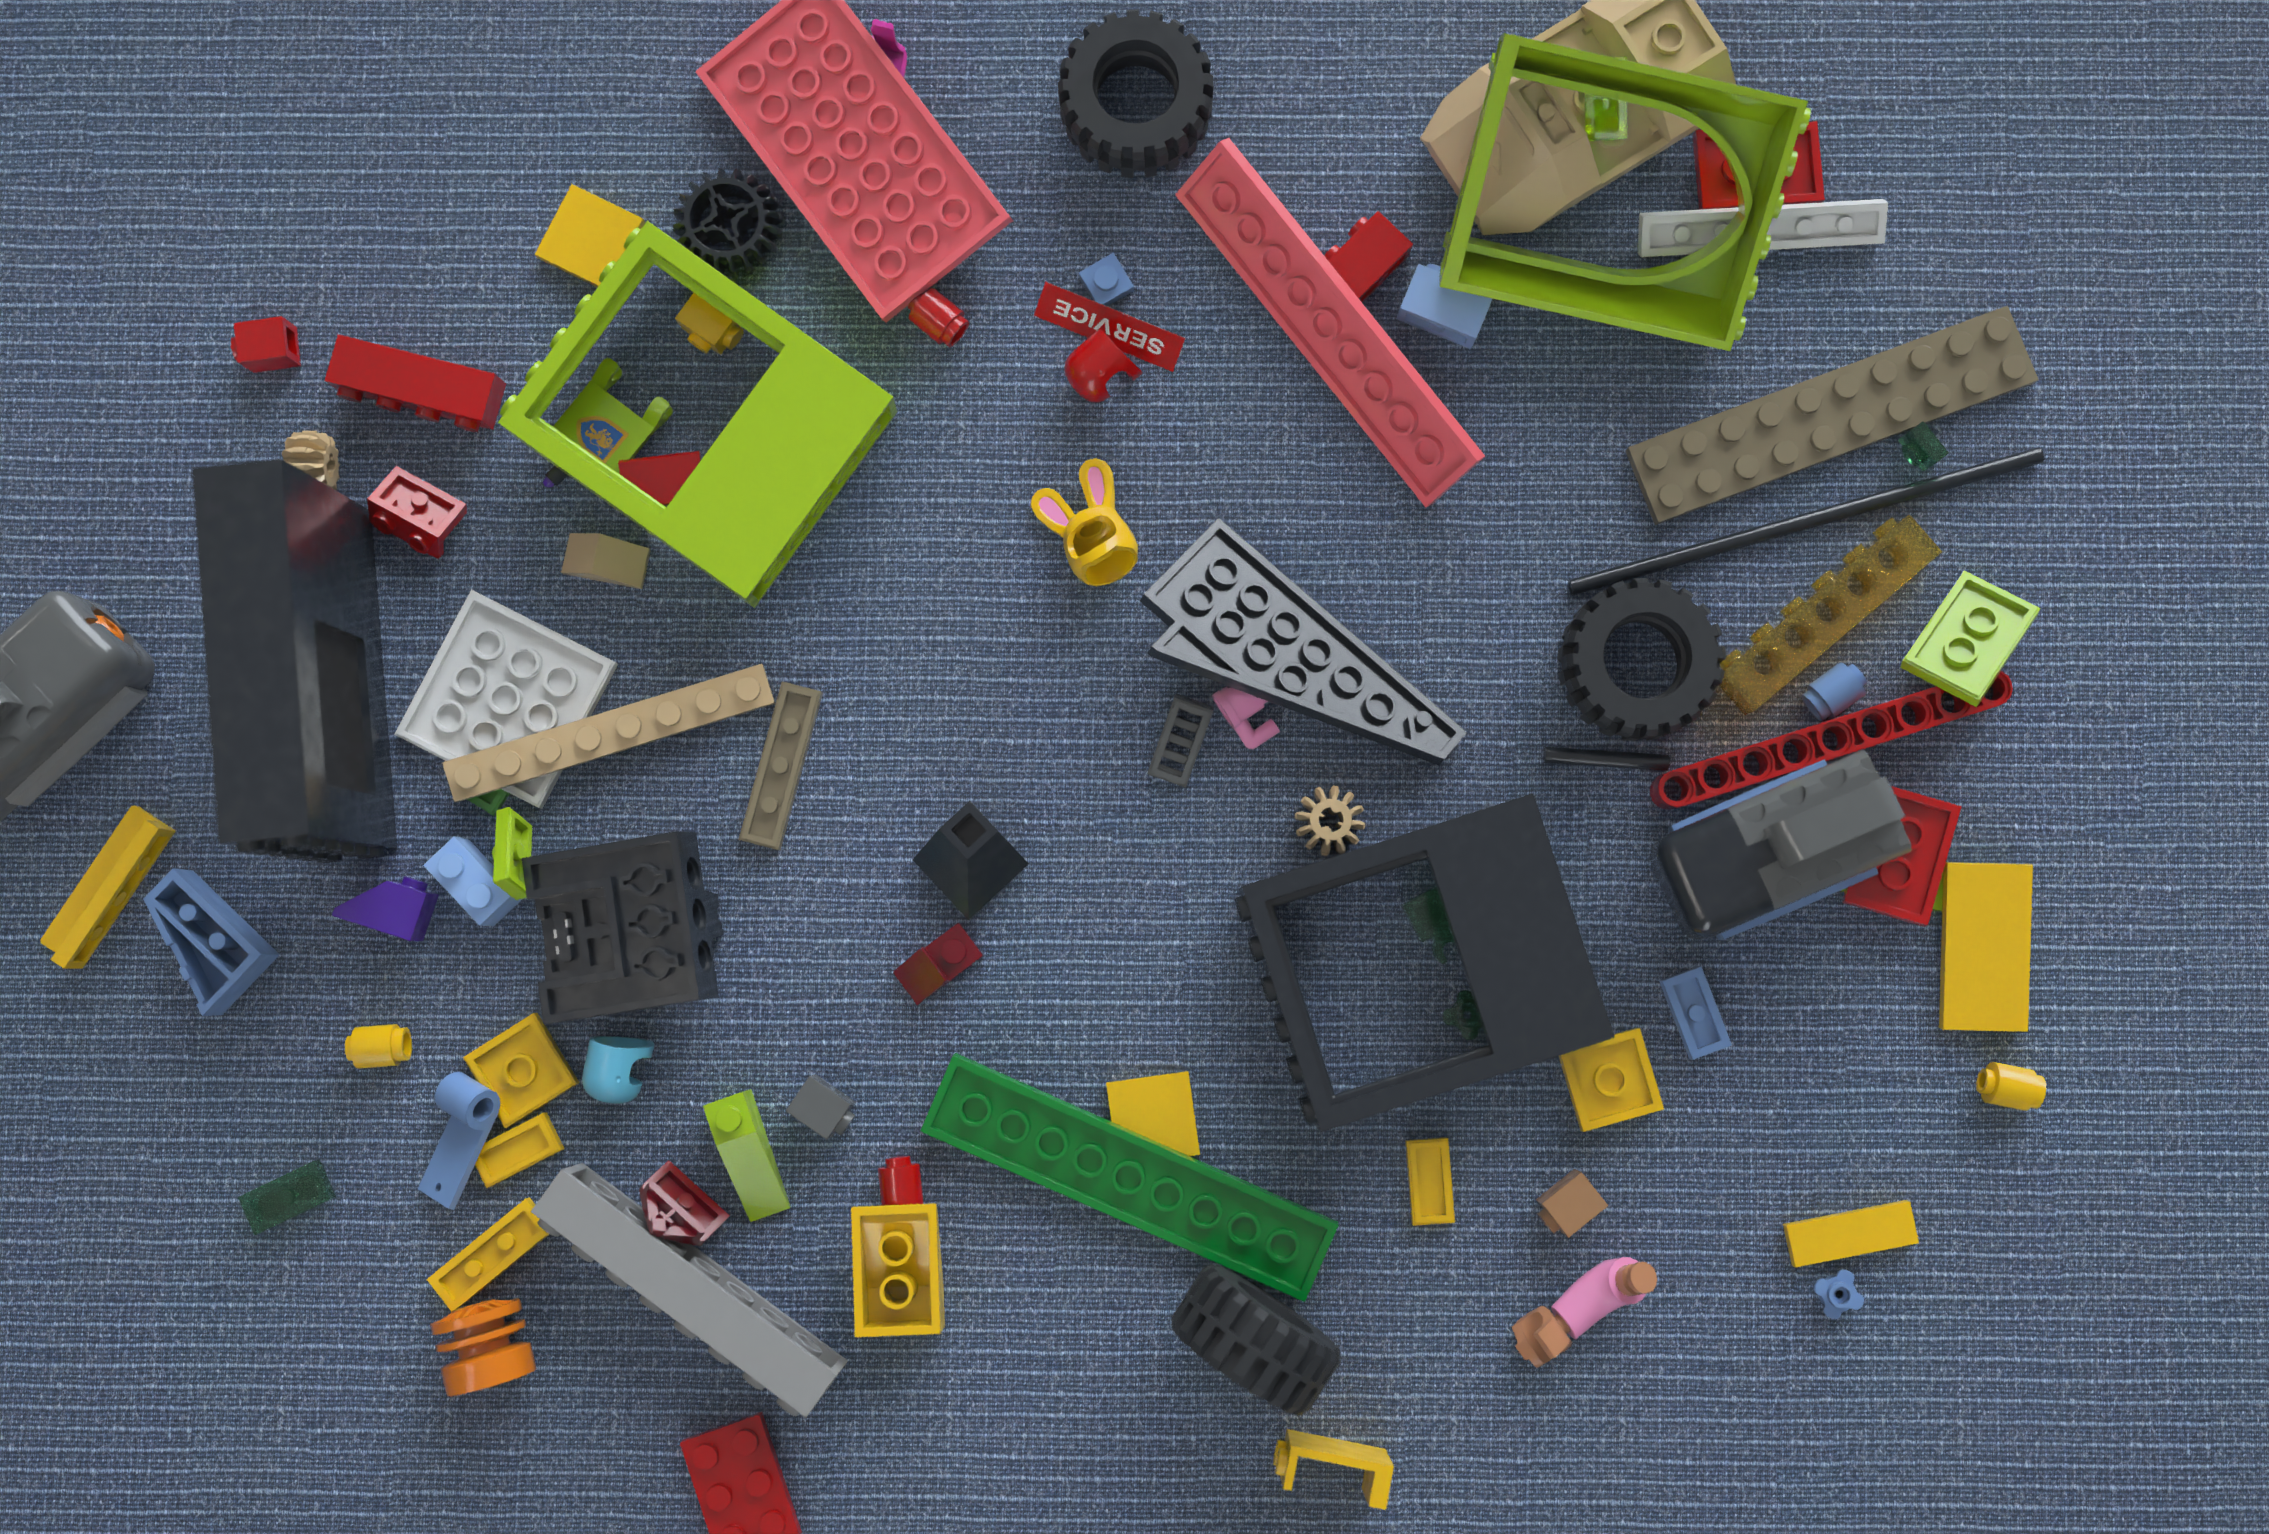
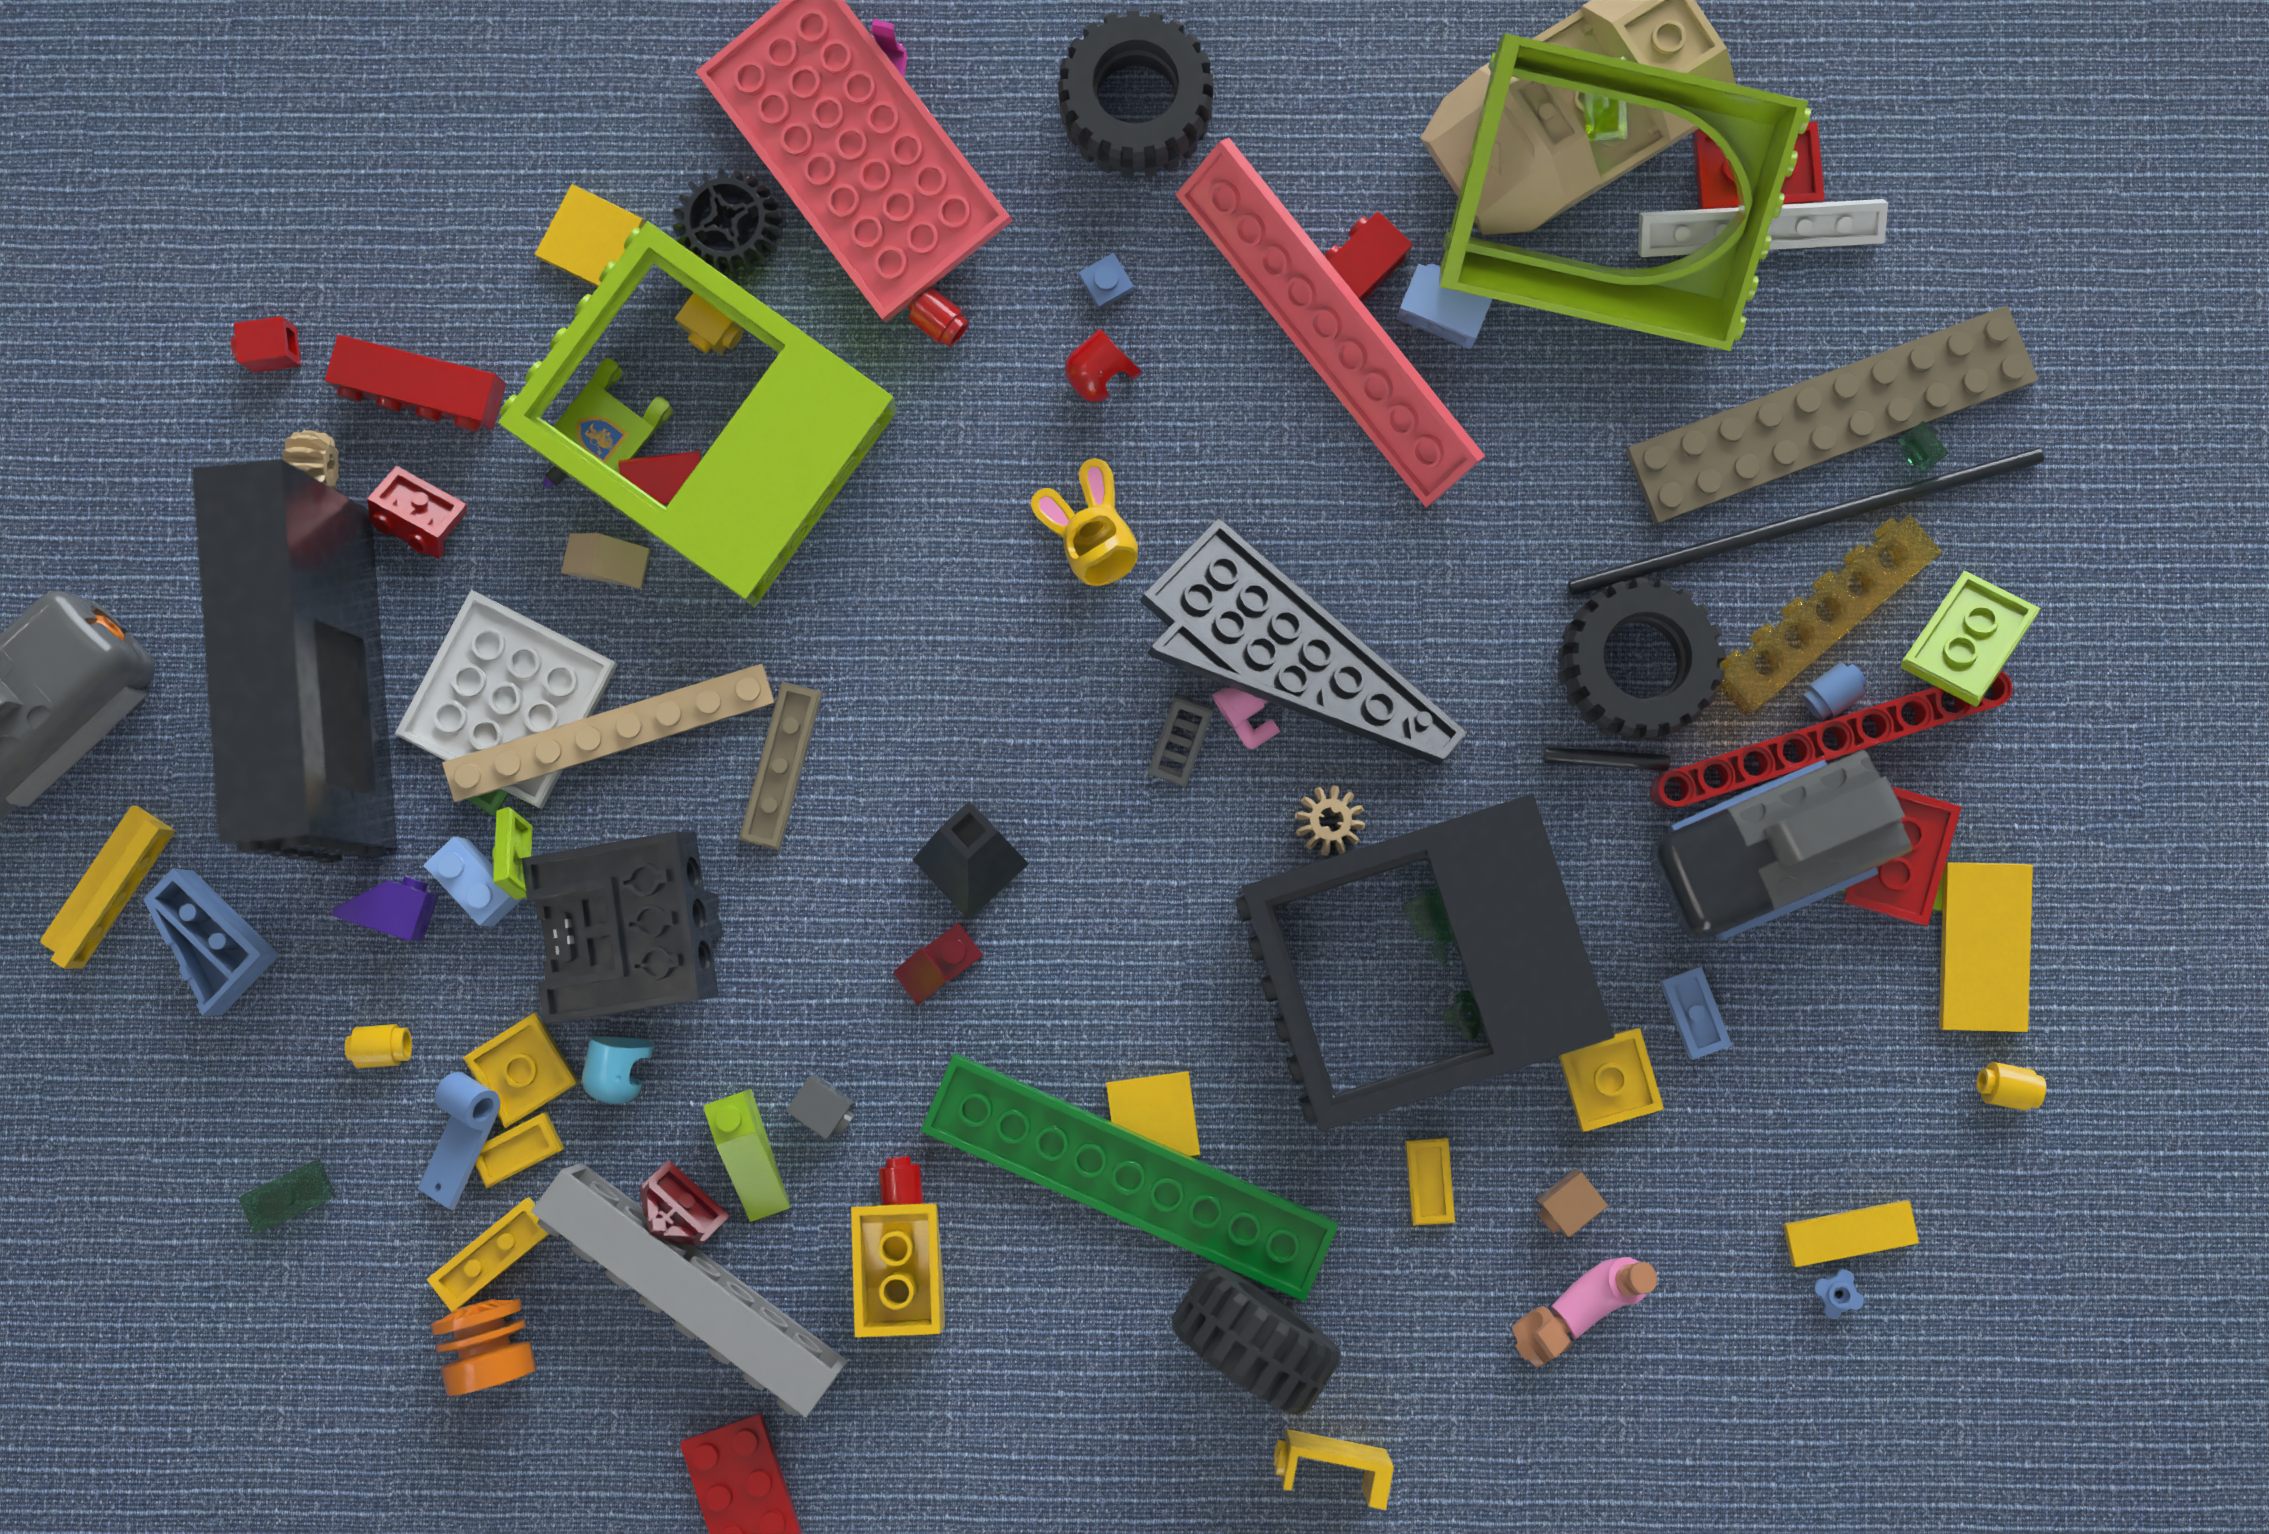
(1125, 331): red sticker -> none

